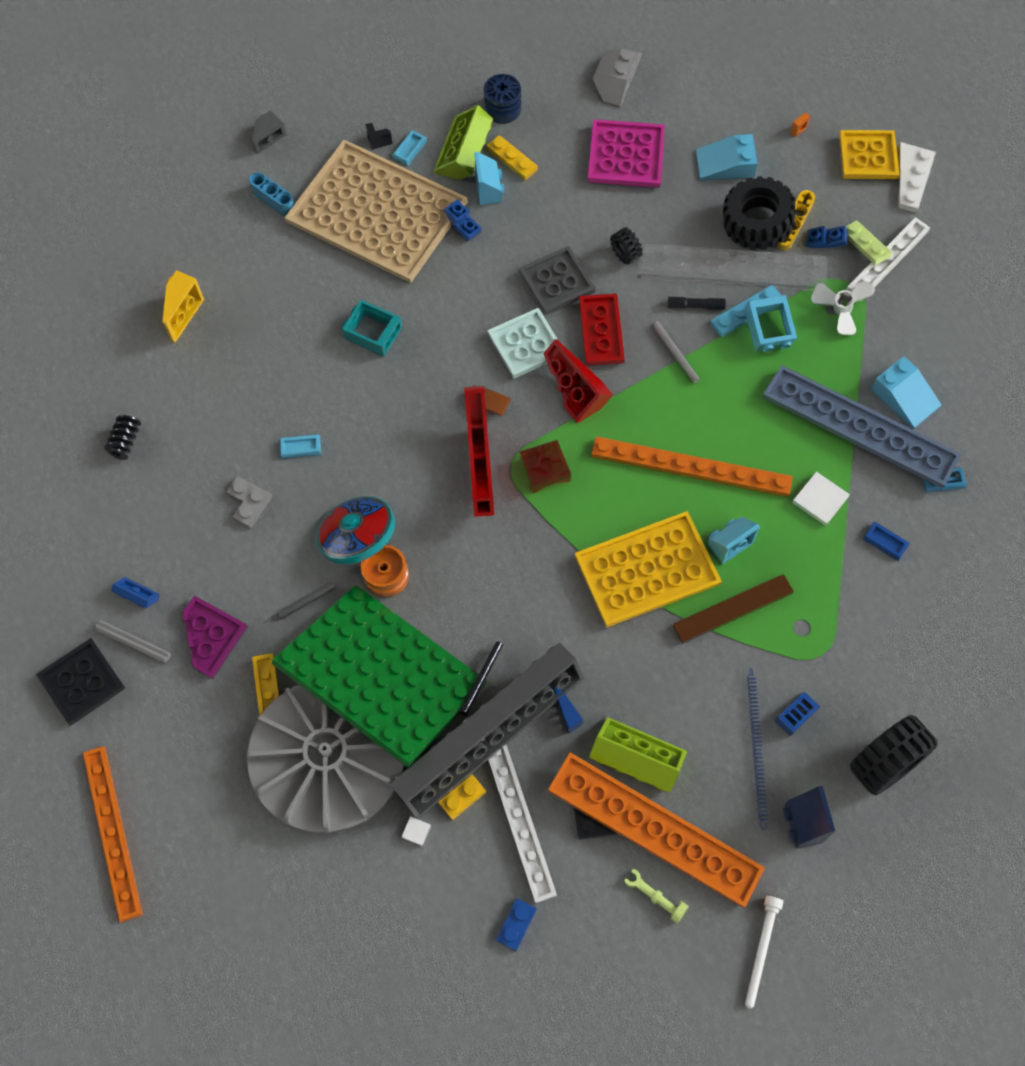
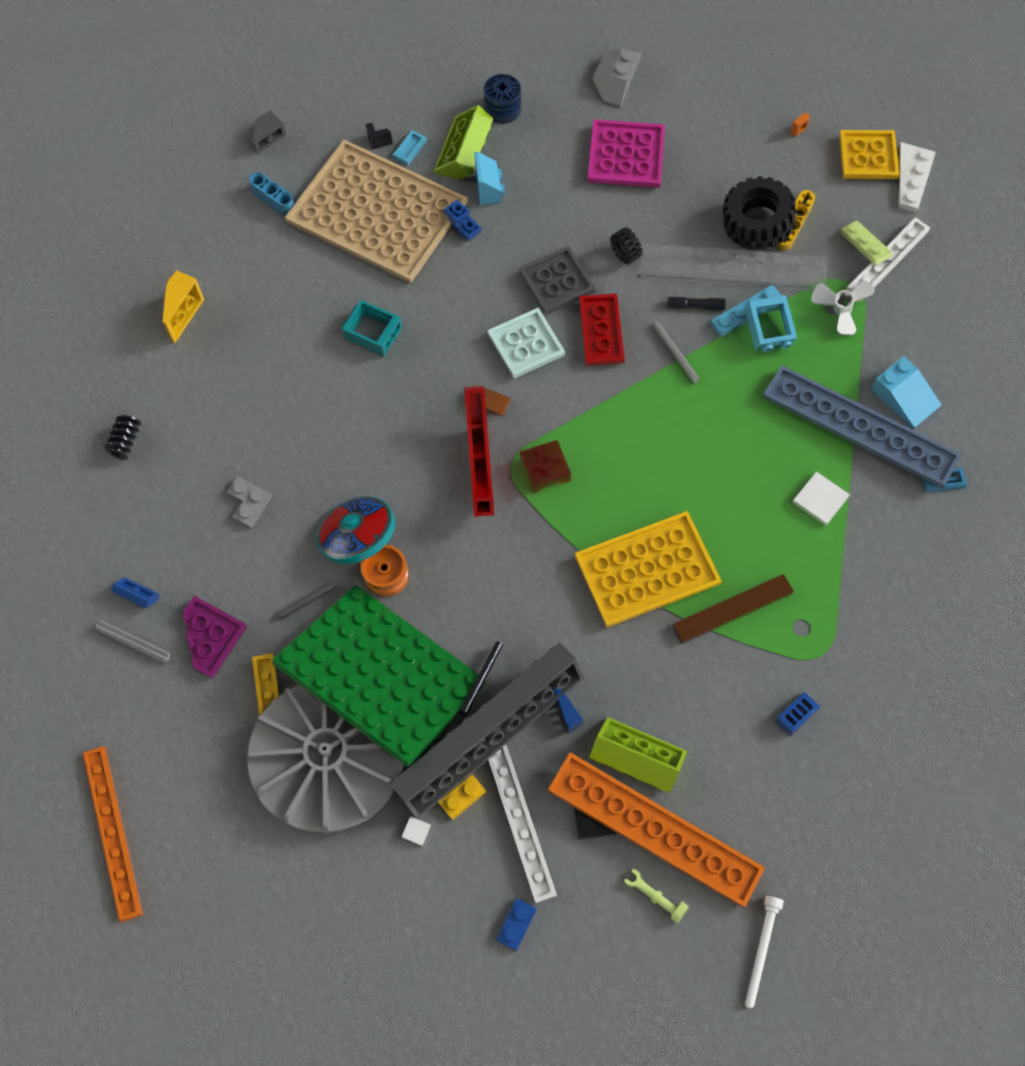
(80, 681): black plate -> none
(300, 446): medium azure tile -> none
(512, 157): yellow plate -> none
(580, 387): red wedge -> none
(692, 466): orange plate -> none
(728, 158): medium azure slope -> none
(732, 539): medium azure slope -> none
(756, 749): blue piece -> none
(809, 818): dark blue slope -> none
(823, 238): blue slope -> none
(886, 541): blue tile -> none
(893, 754): black tyre -> none

